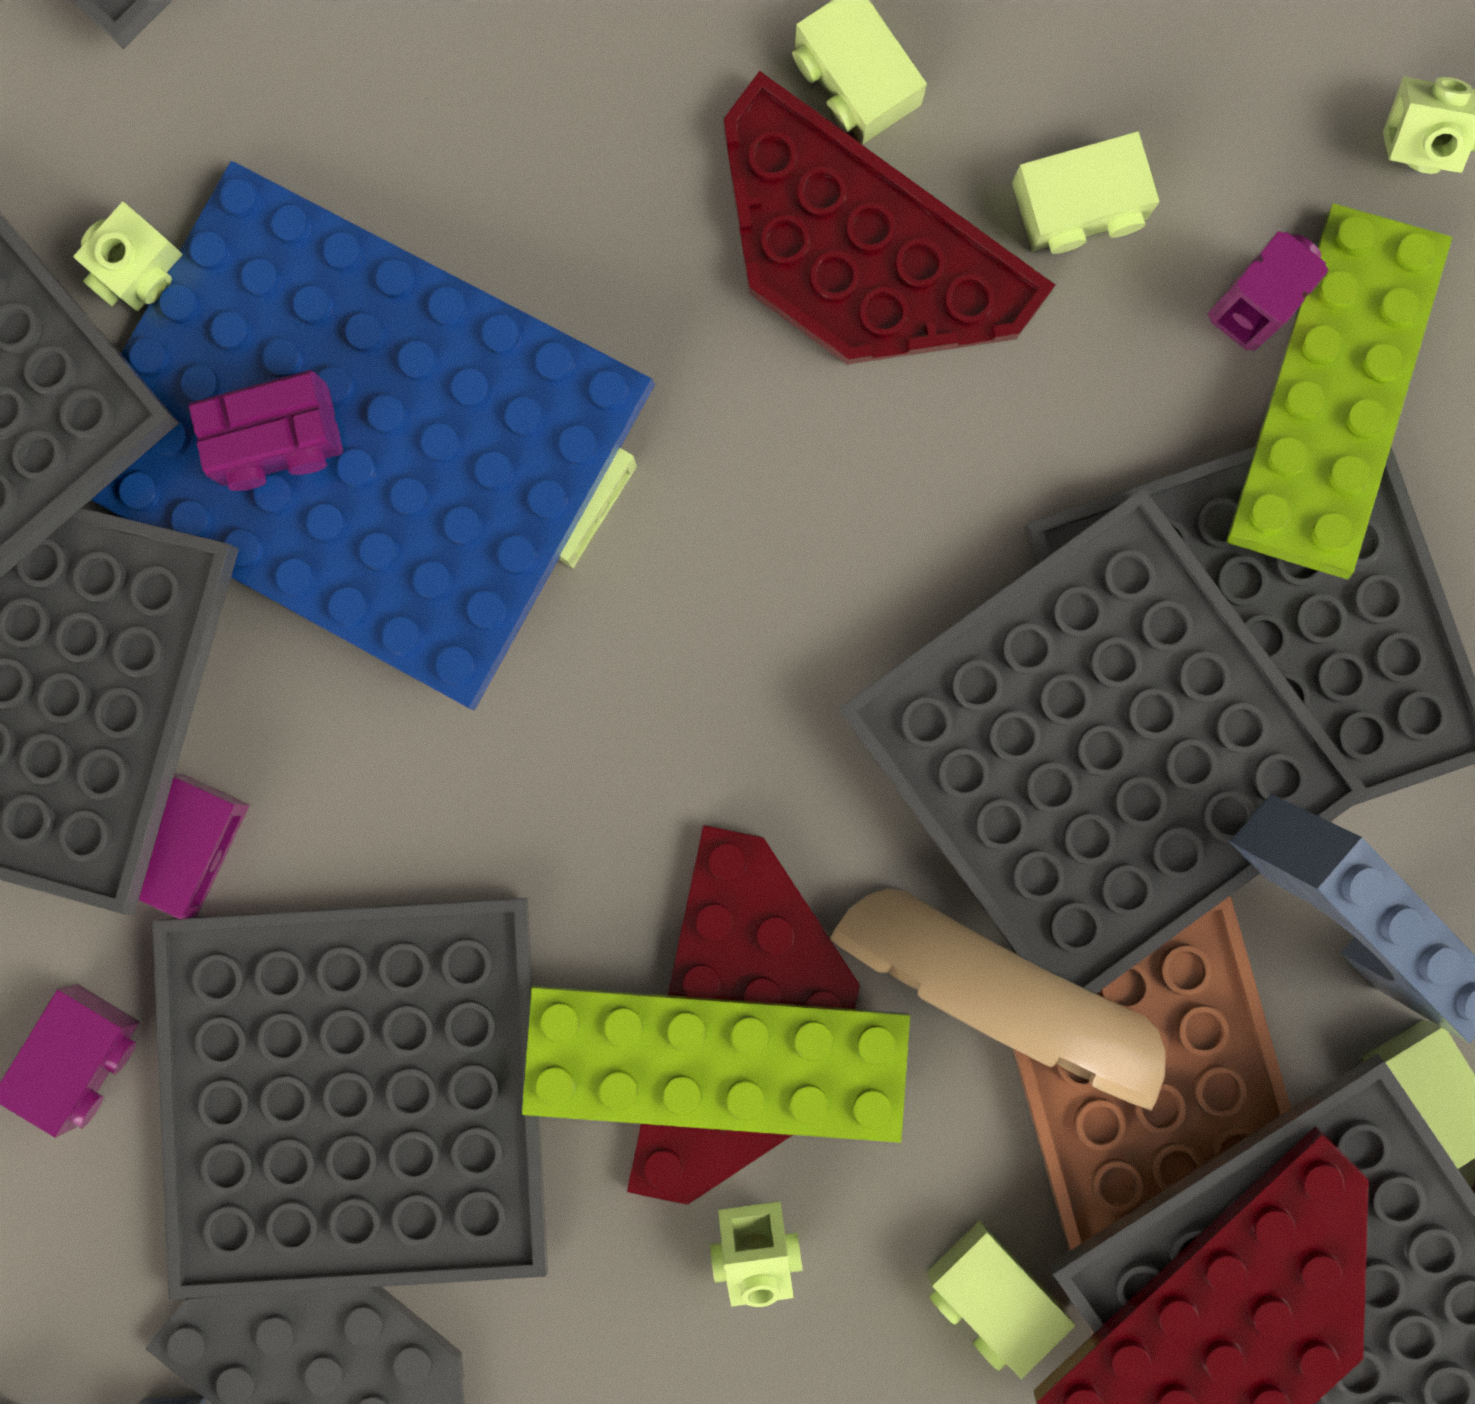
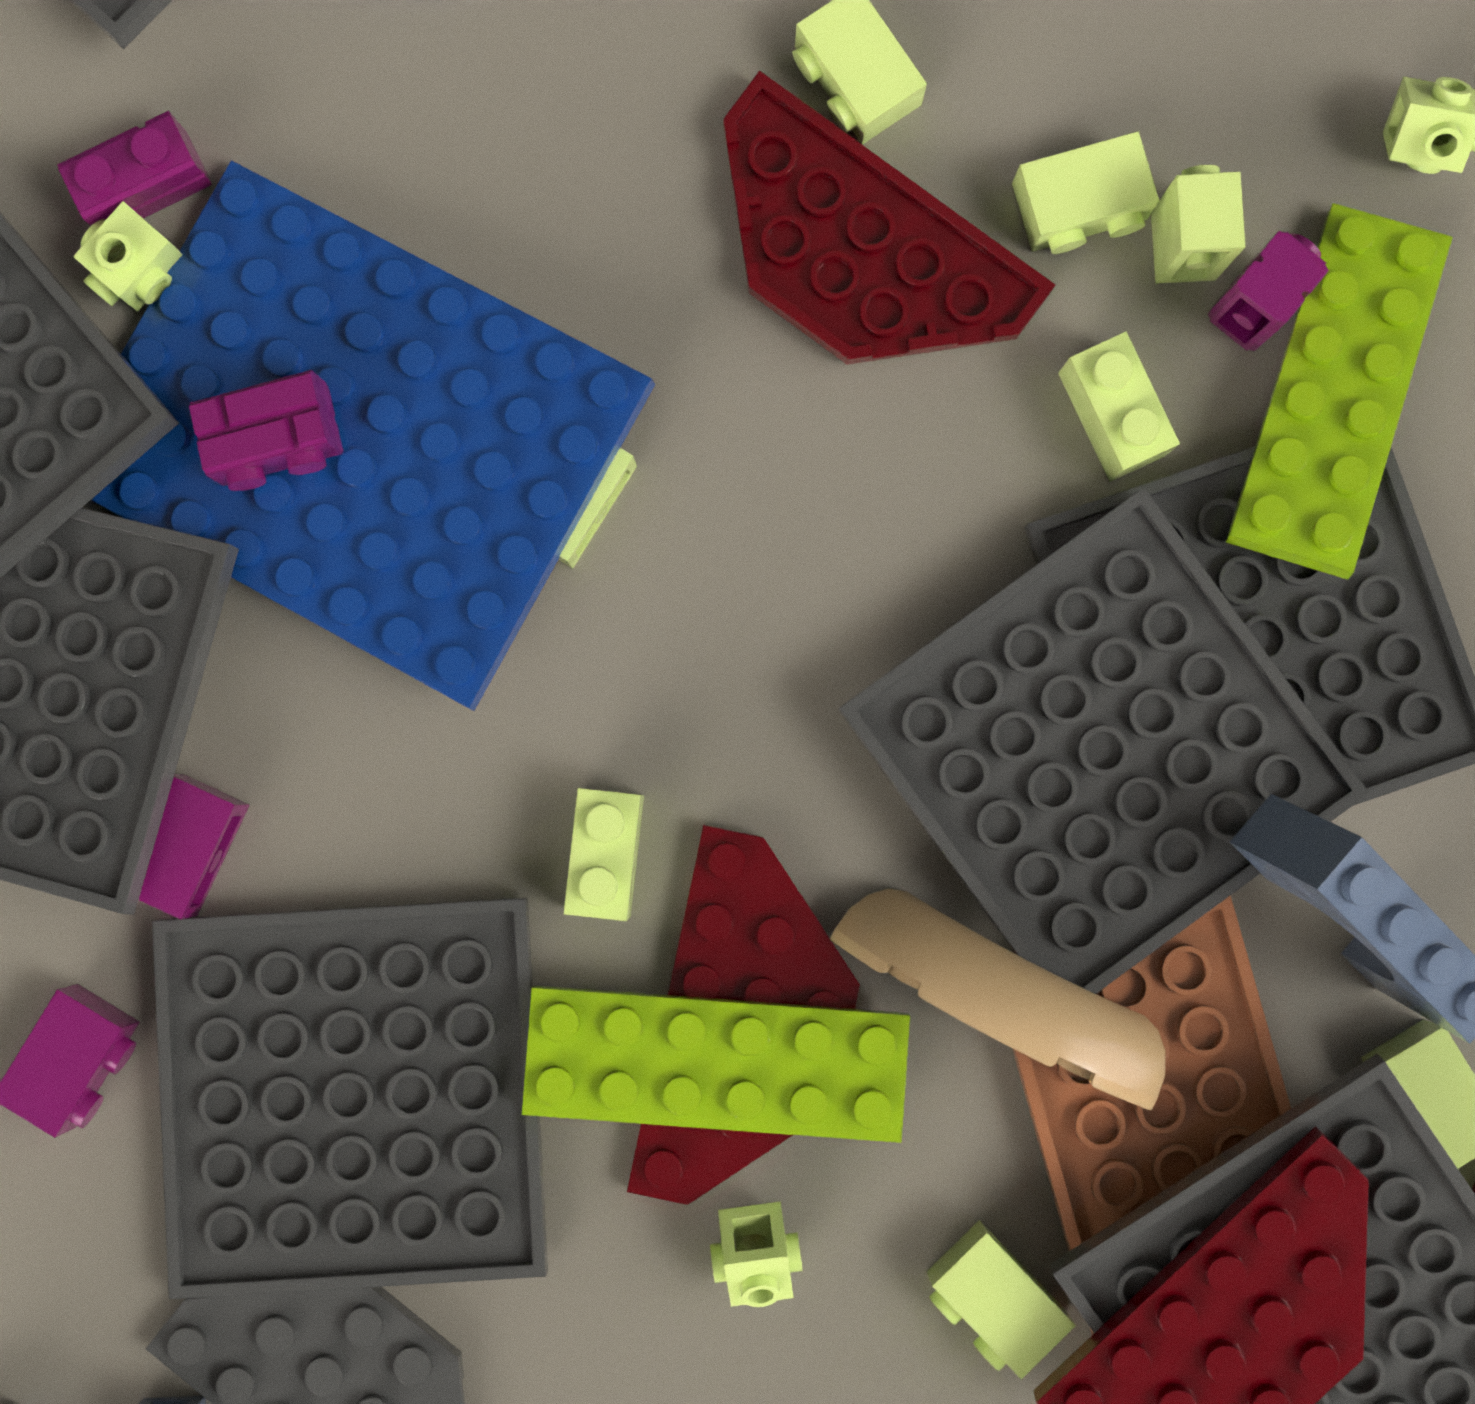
(140, 166): none -> magenta brick
(603, 854): none -> yellowish green brick
(1118, 406): none -> yellowish green brick
(1198, 225): none -> yellowish green brick

